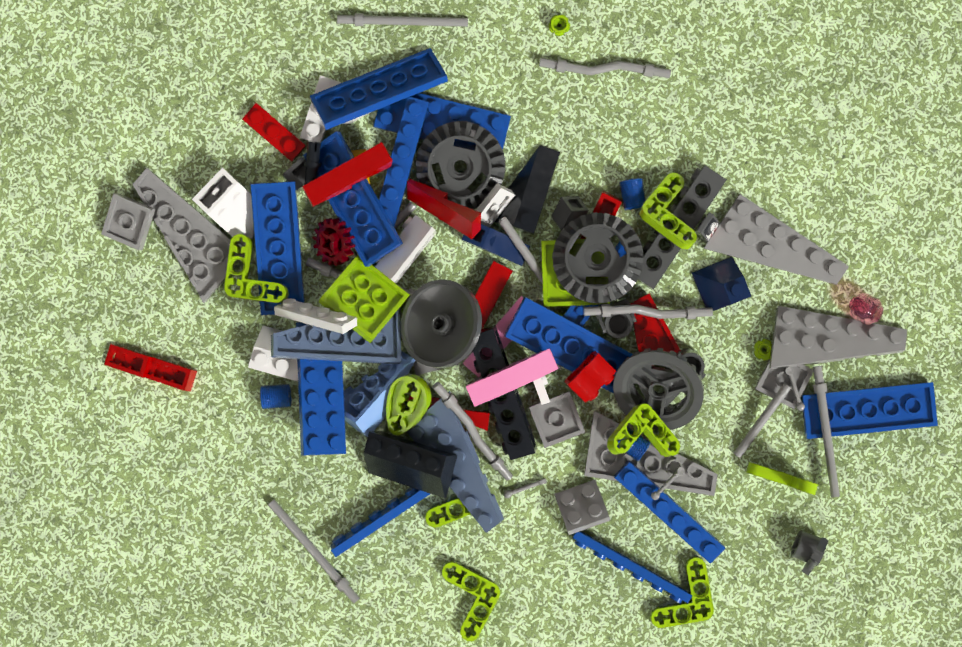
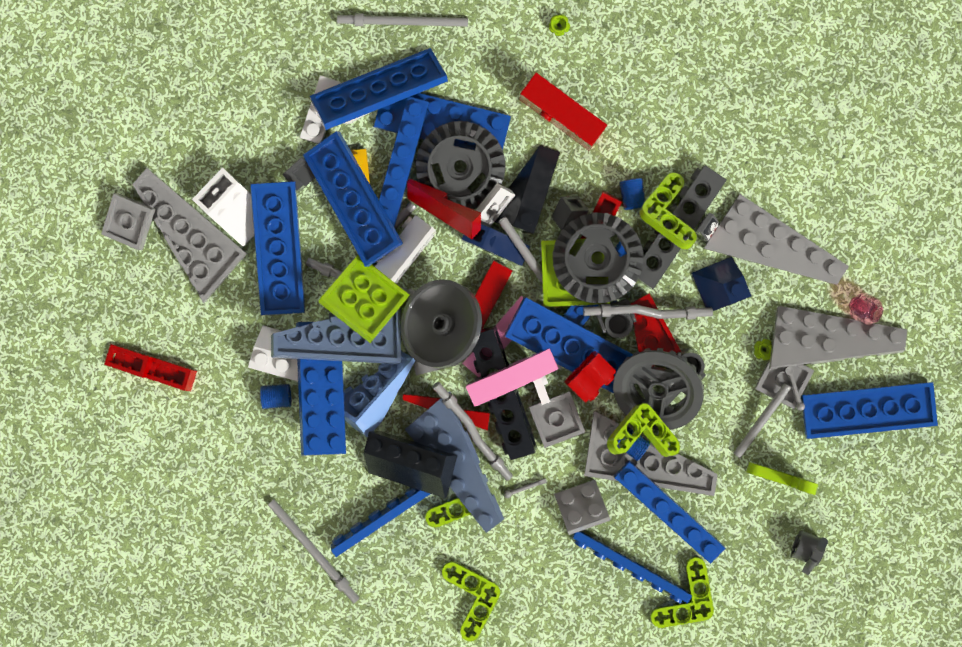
(245, 283): lime beam -> none
(274, 132): red plate -> none
(312, 161): black pin -> none
(315, 316): white plate -> none
(333, 241): dark red gear -> none
(349, 173): red slope -> none
(398, 395): lime piece -> none
(562, 111): none -> red brick
(647, 70): light grey bar -> none
(678, 471): light grey hinge -> none
(820, 388): light grey bar -> none

